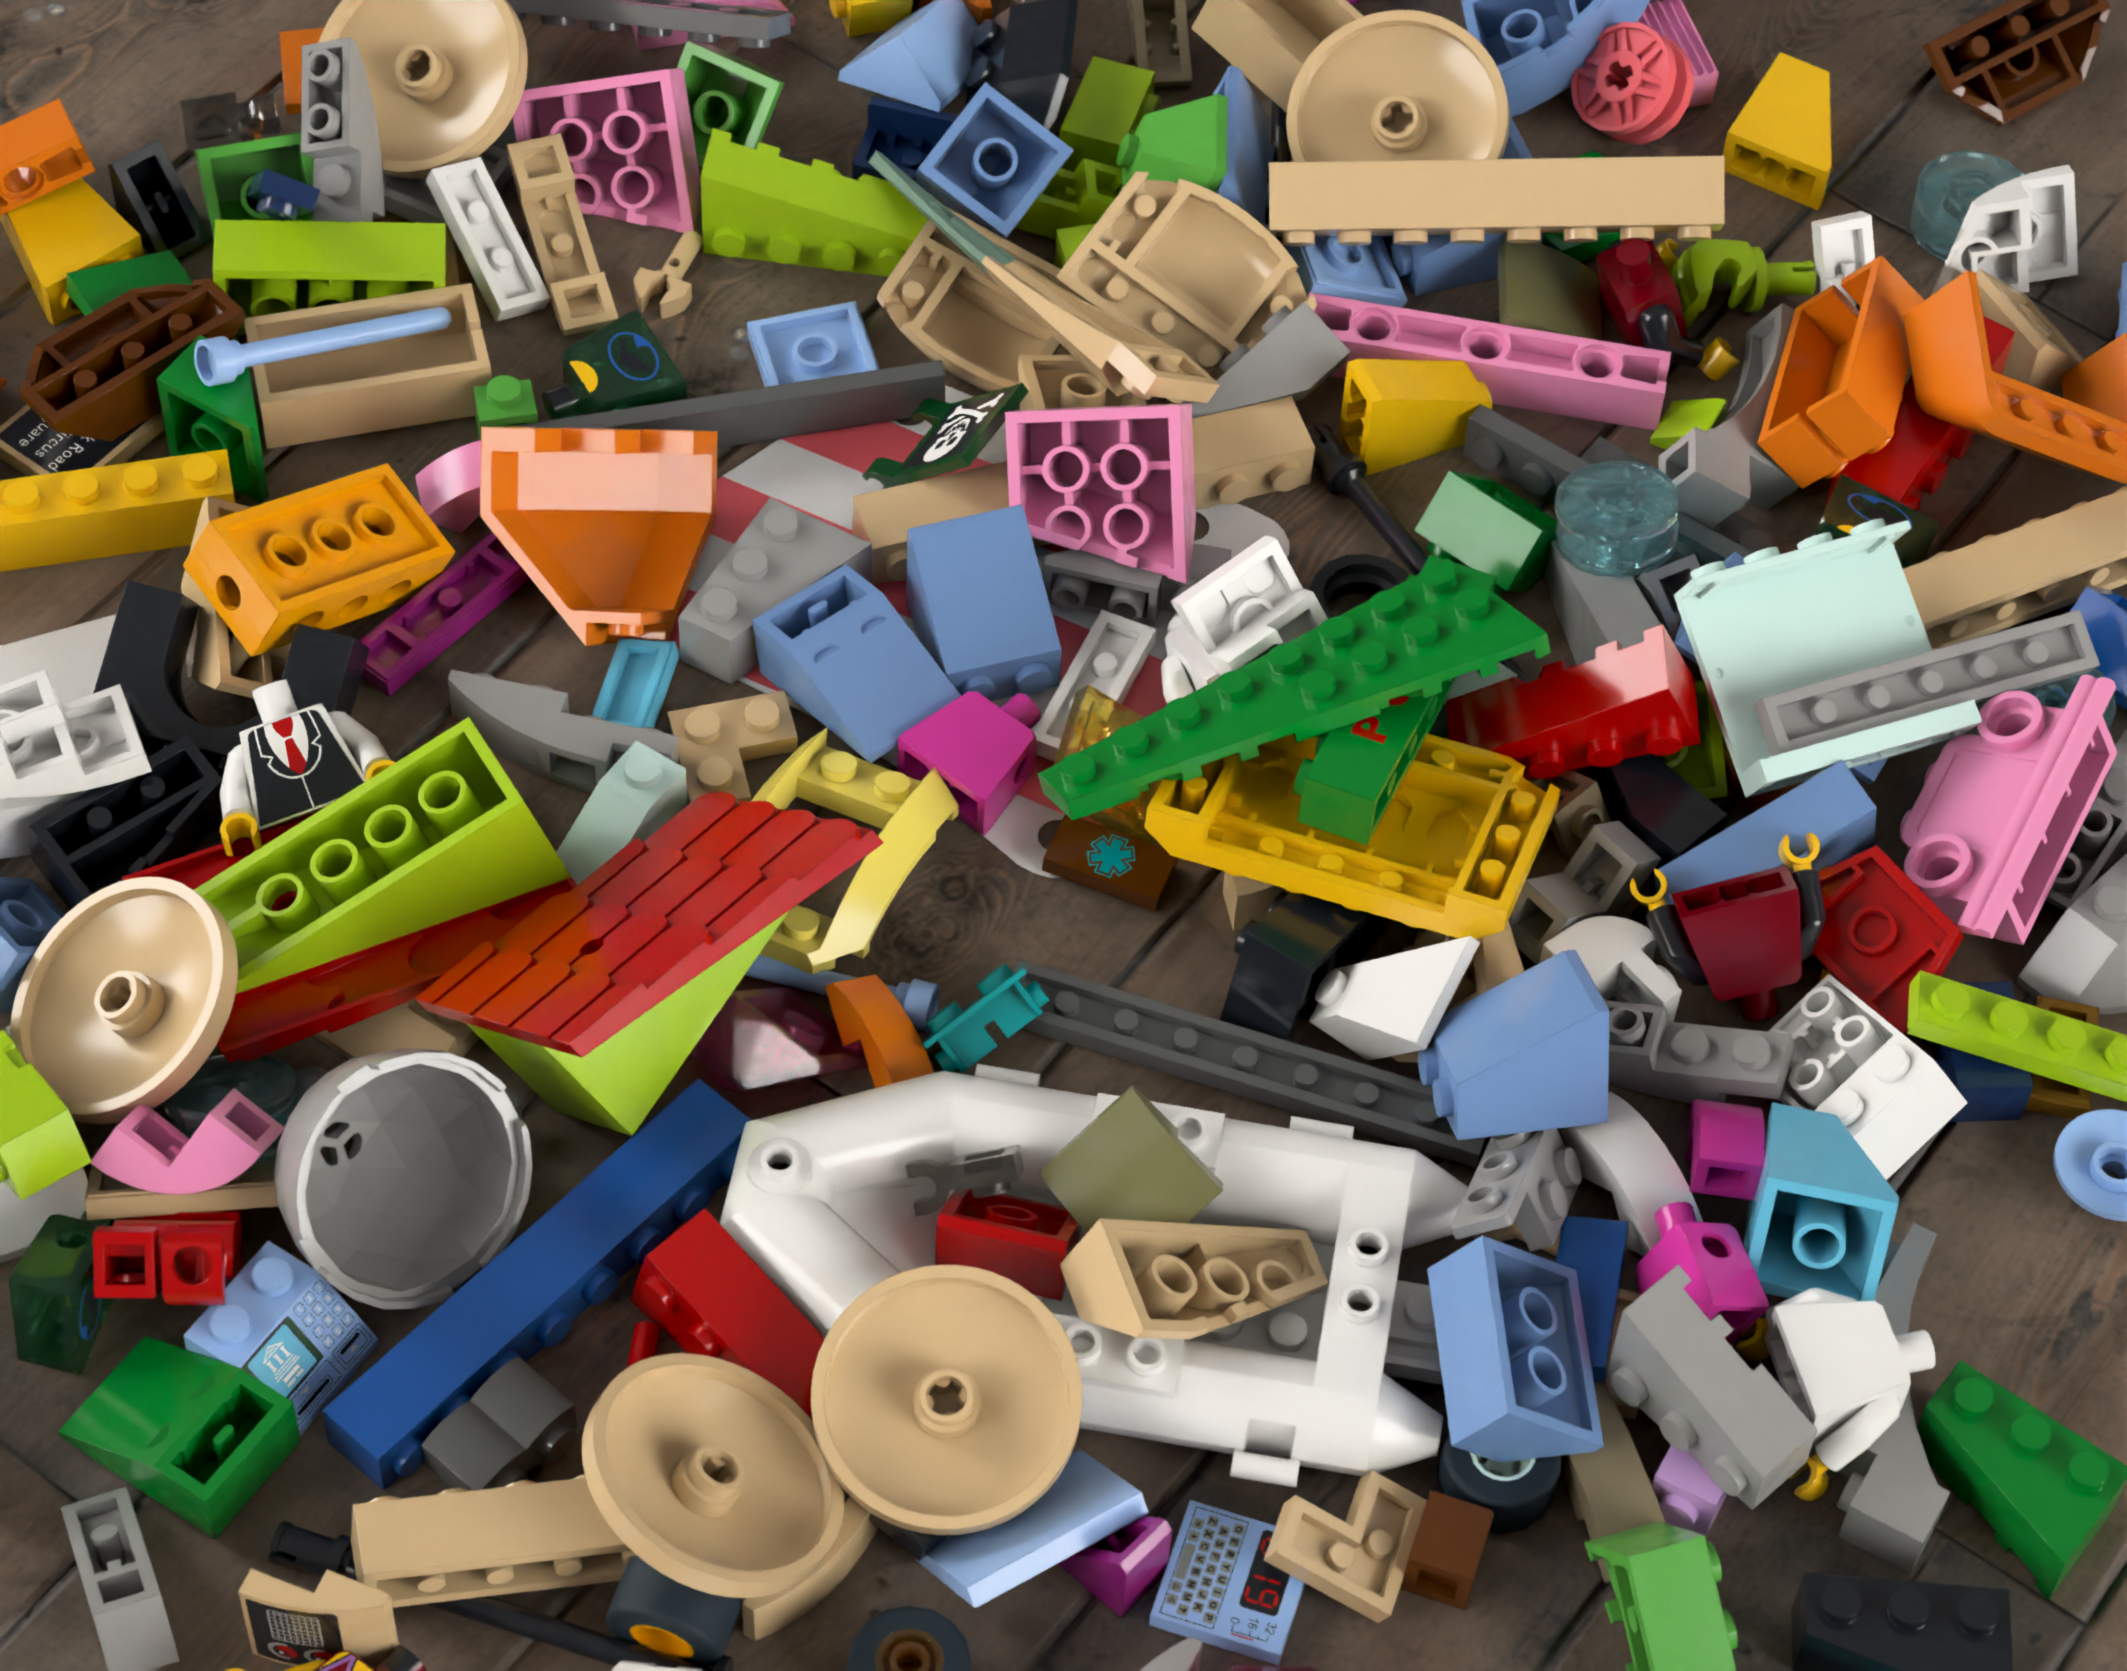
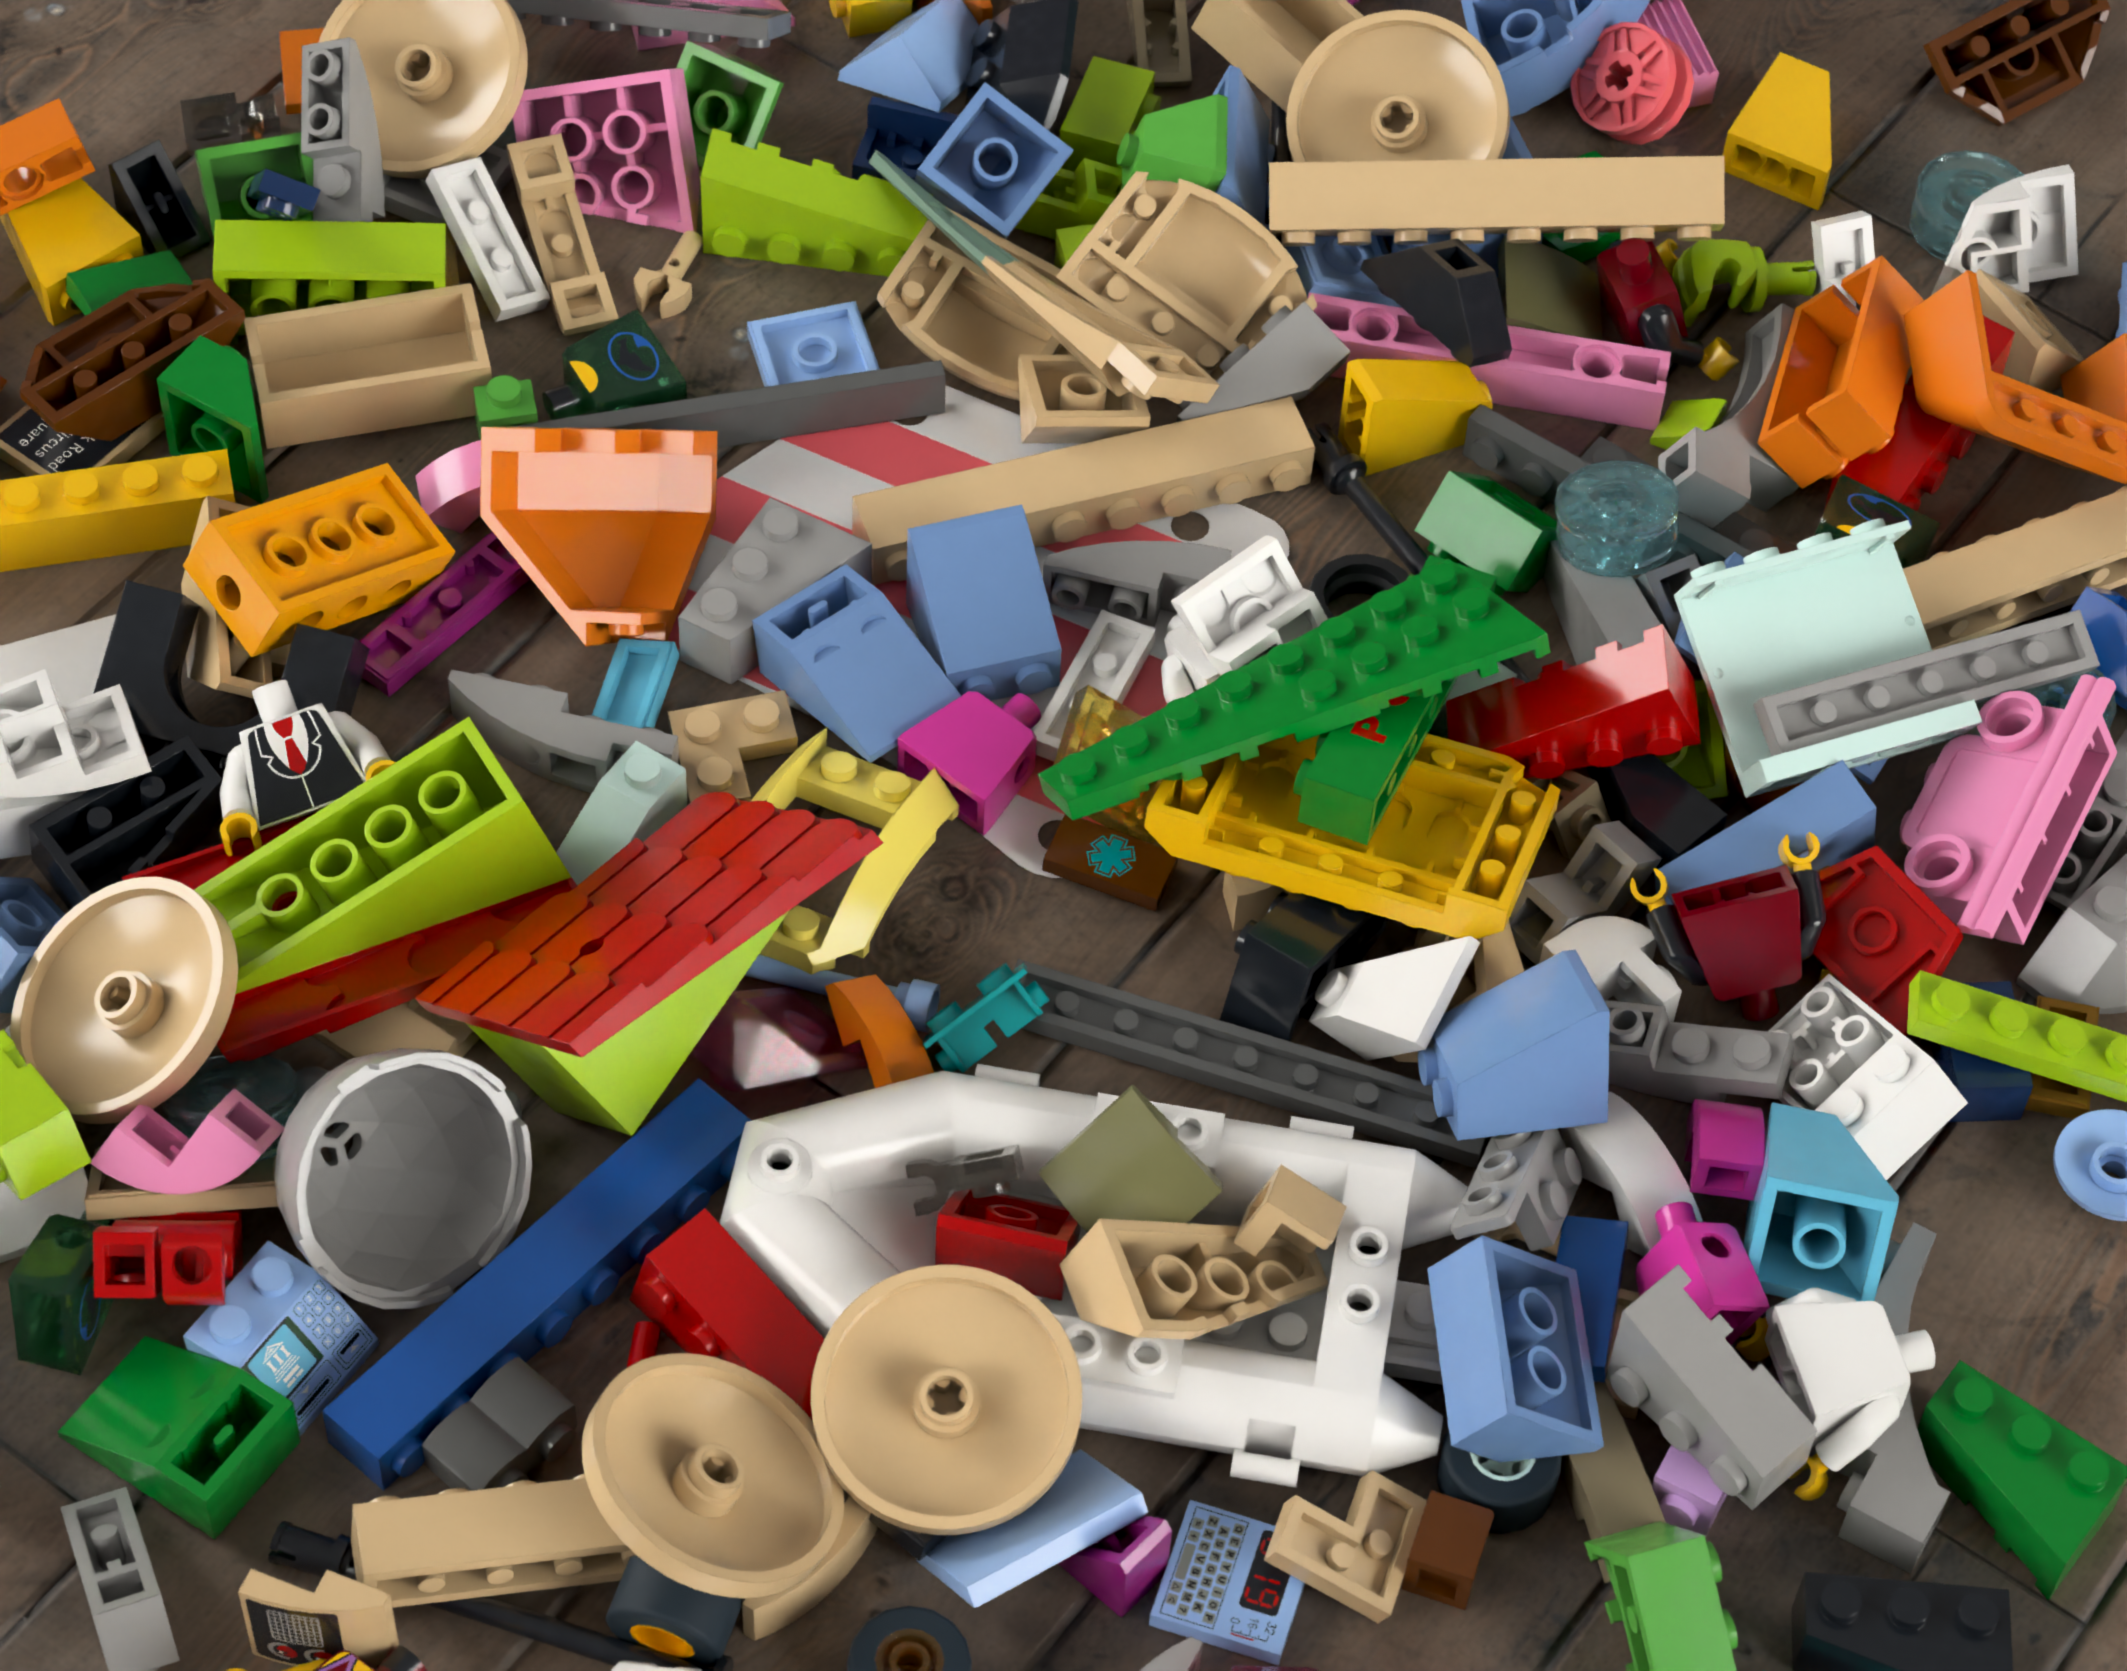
(223, 359): light blue piece -> none
(955, 438): flag -> none
(1108, 481): bright pink wedge -> none
(1291, 1210): none -> tan panel
(1449, 296): none -> black slope

